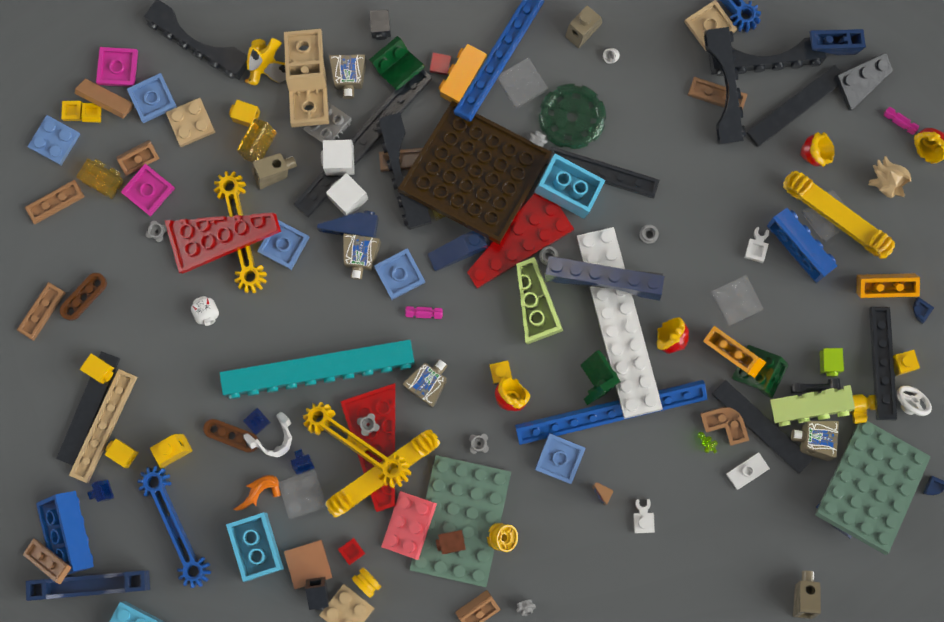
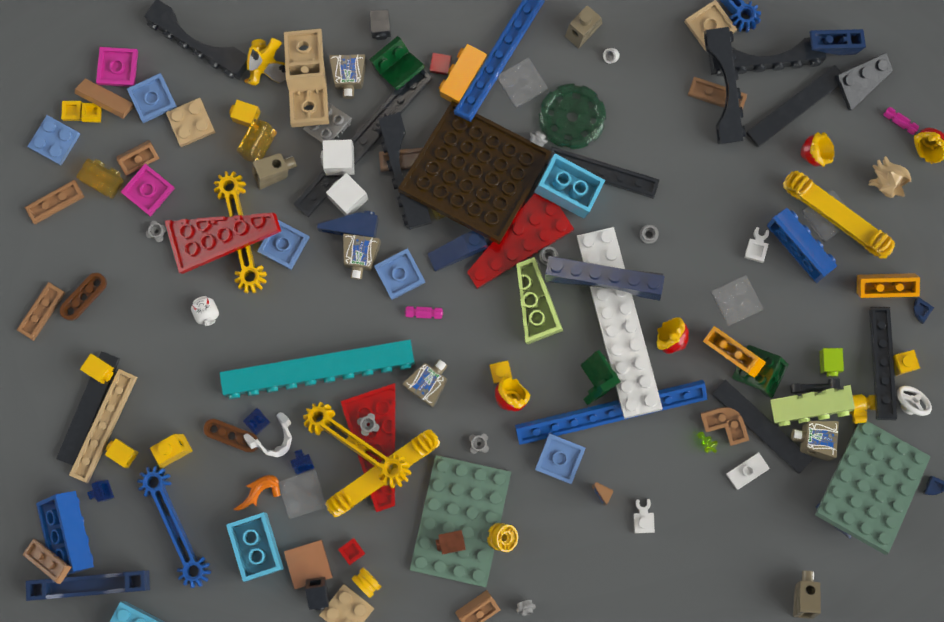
(409, 525): coral plate -> none

